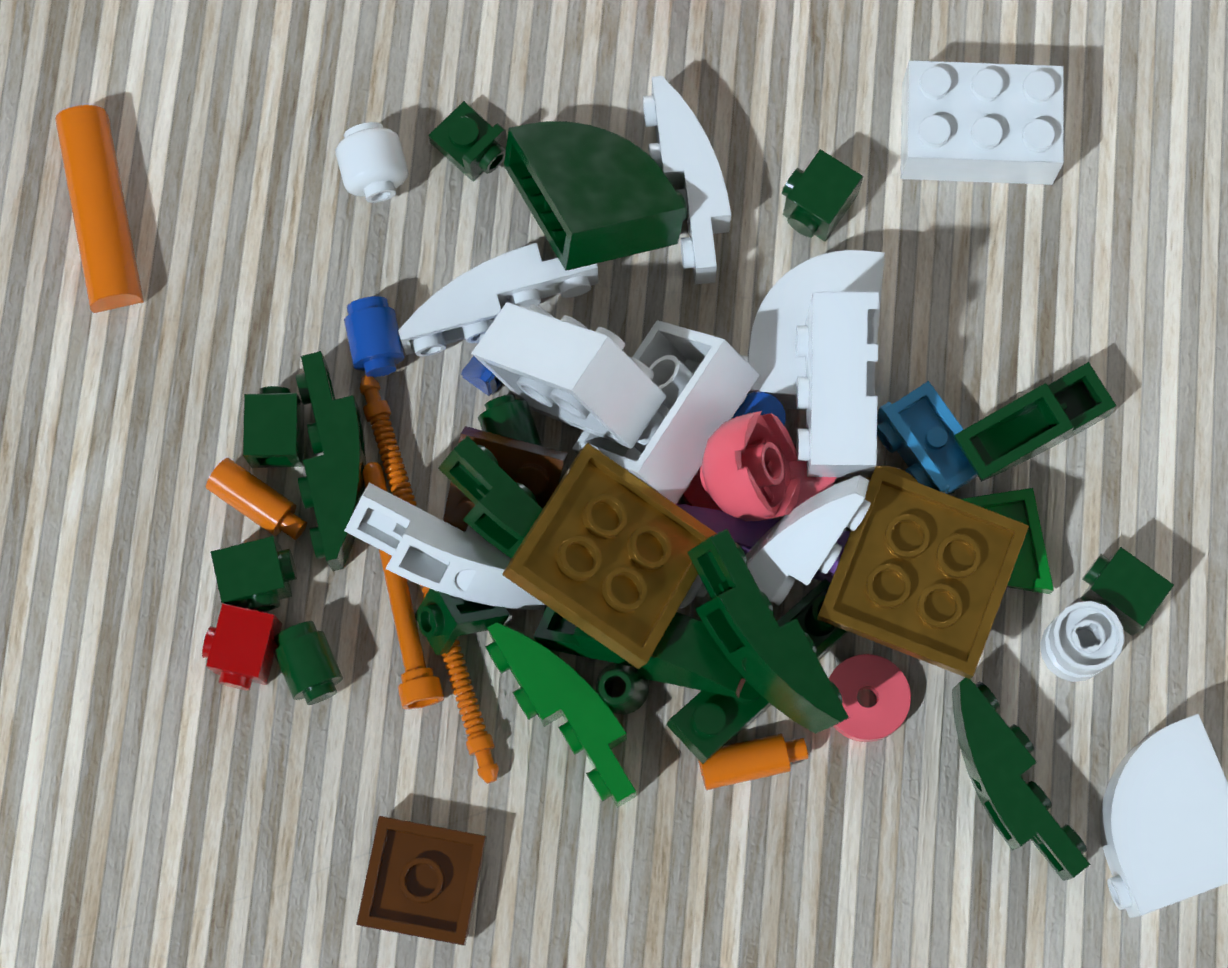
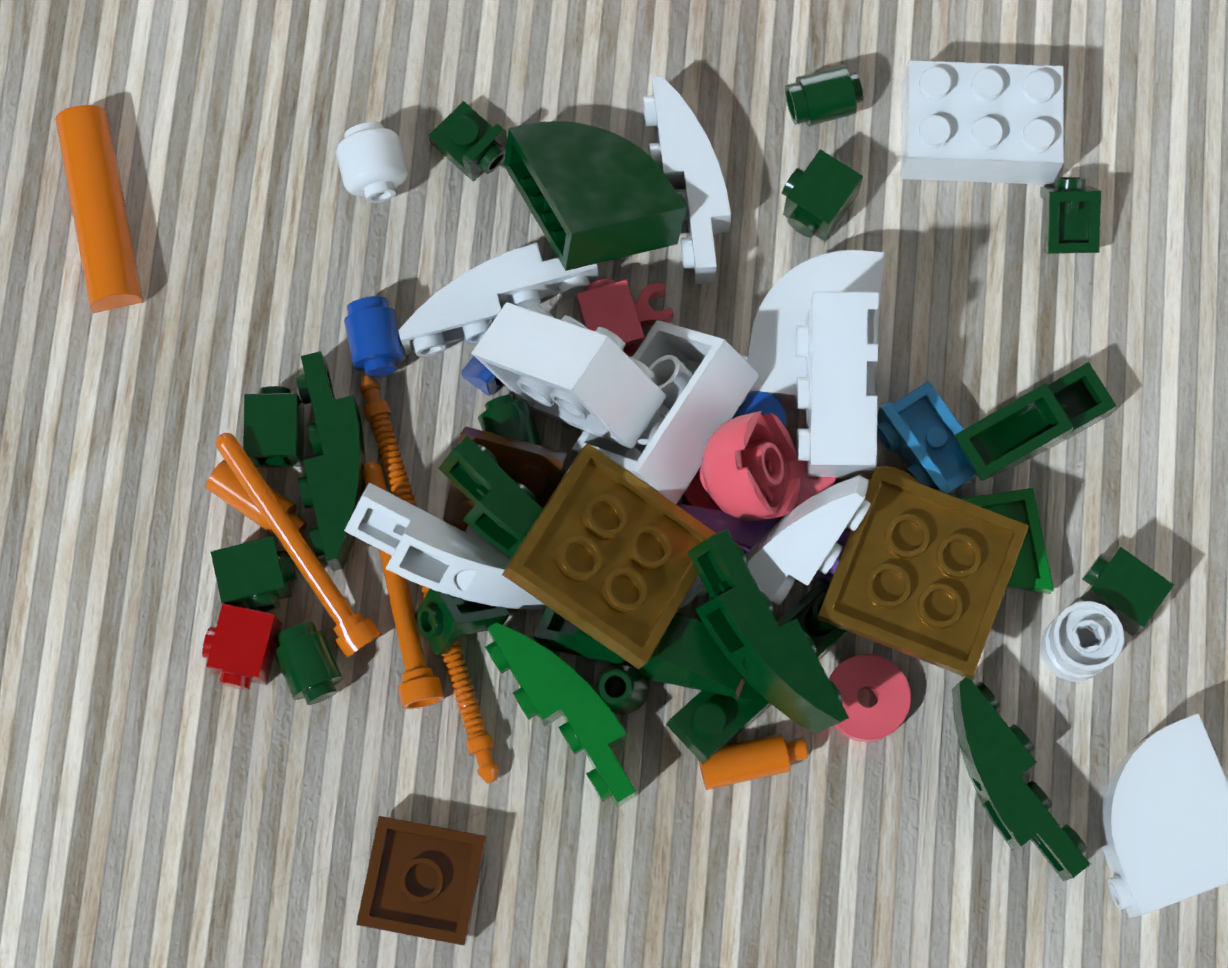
(351, 628): none -> orange piece
(612, 307): none -> coral brick
(824, 96): none -> dark green brick
(1071, 216): none -> dark green bracket

